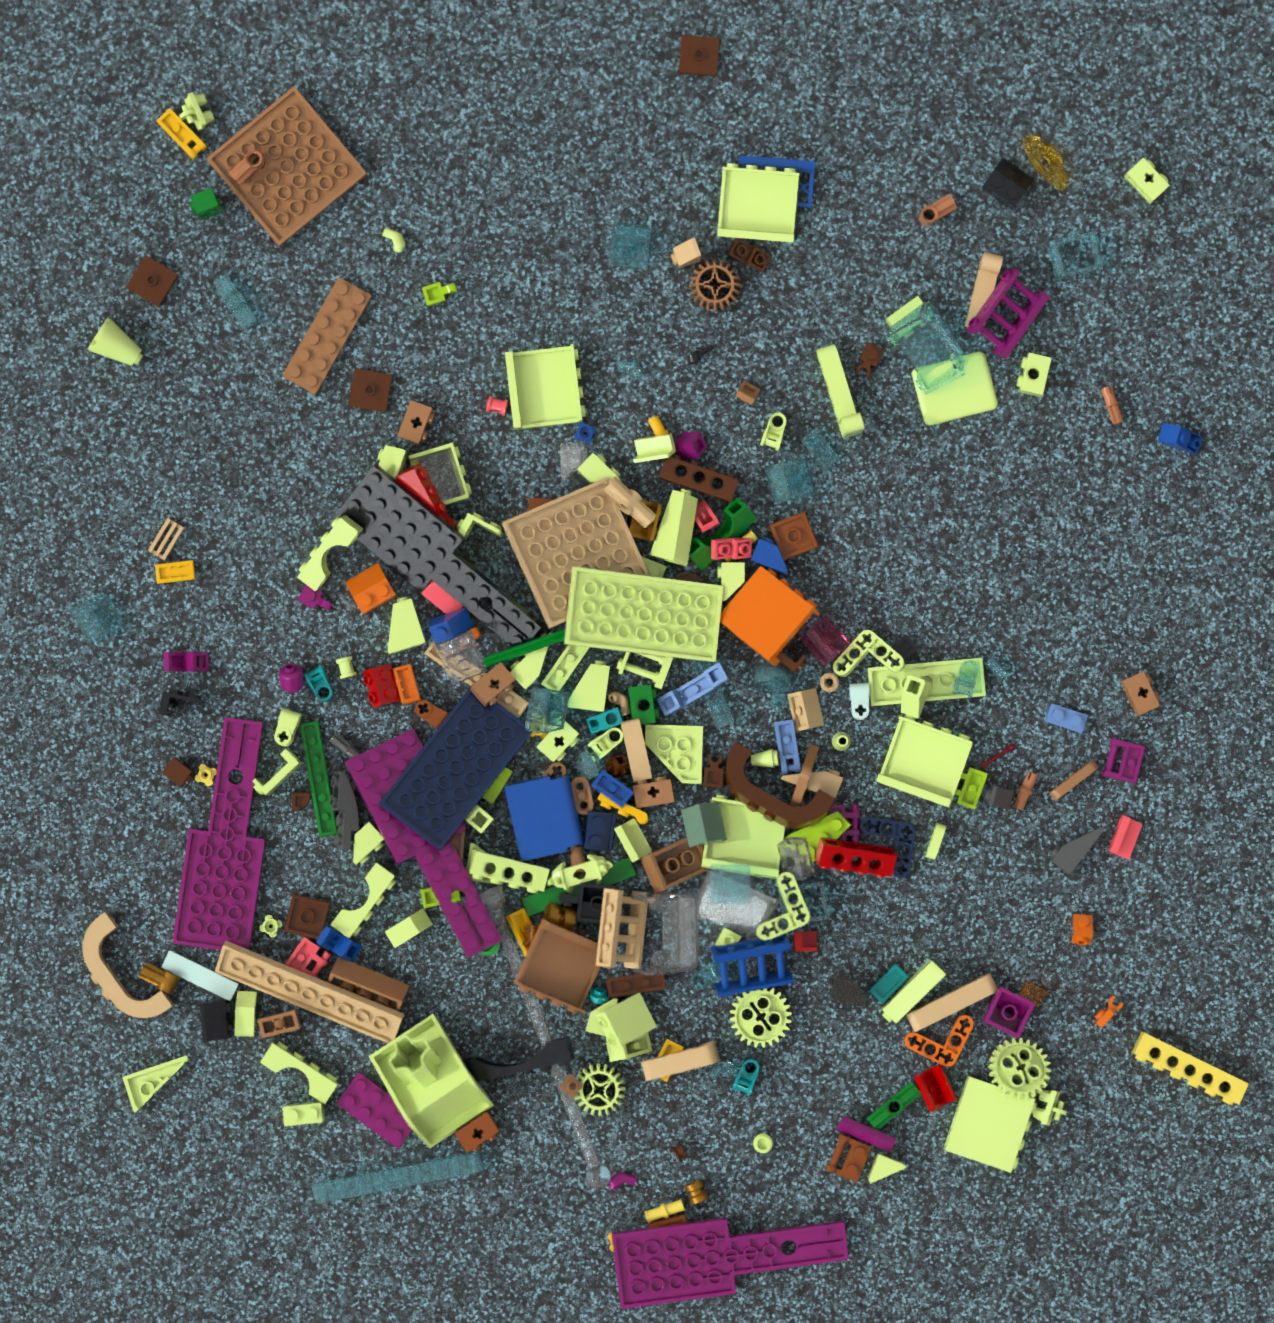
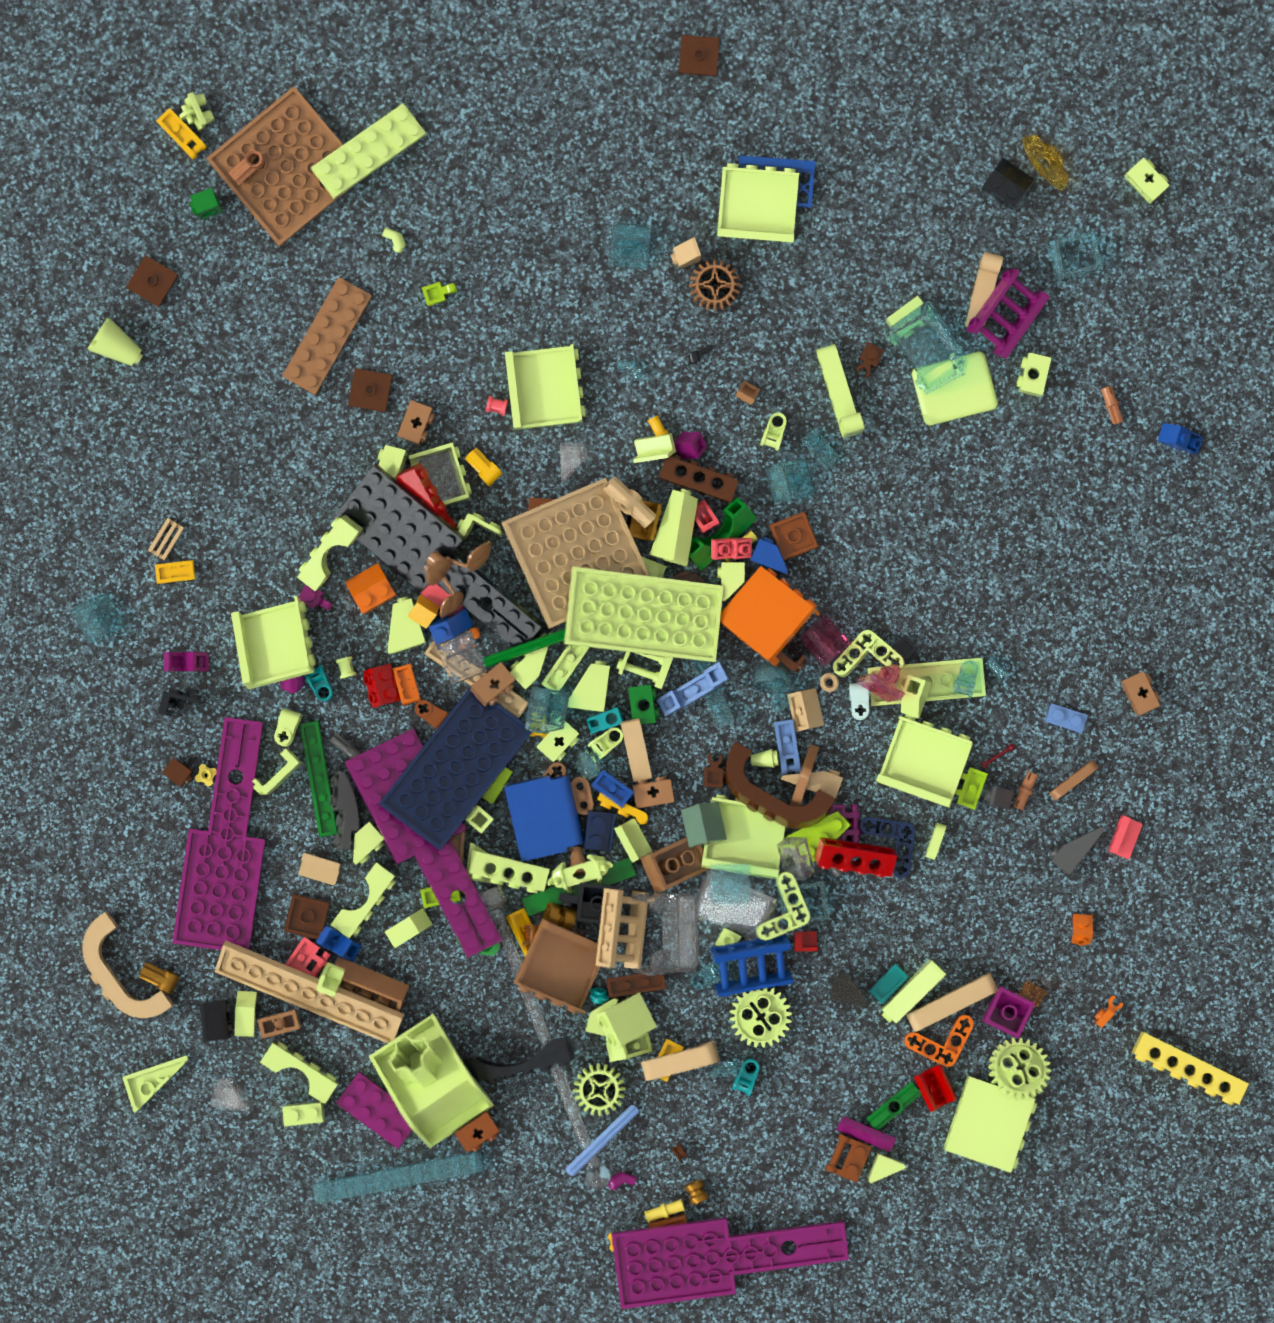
(200, 975): light aqua tile -> none
(230, 1095): none -> clear slope
(235, 301): clear light blue piece -> none
(271, 931): yellowish green plate -> none
(273, 644): none -> yellowish green panel
(300, 800): reddish brown tile -> none
(319, 868): none -> tan panel
(330, 979): none -> yellowish green panel
(368, 151): none -> yellowish green plate
(423, 611): none -> yellow panel
(440, 565): none -> medium nougat plant
(486, 470): none -> yellow piece
(565, 1086): medium nougat plate -> none
(580, 434): blue plate -> none
(594, 469): yellowish green slope -> none
(602, 1140): none -> light blue axle
(617, 766): reddish brown gear -> none
(620, 700): tan arm -> none
(678, 749): yellowish green plate -> none
(748, 255): reddish brown slope -> none
(763, 1143): yellowish green plate -> none
(835, 741): yellowish green cone -> none
(882, 683): none -> clear pink bracket
(938, 210): nougat piece -> none
(1046, 1115): yellowish green hips -> none
(1129, 763): magenta plate -> none

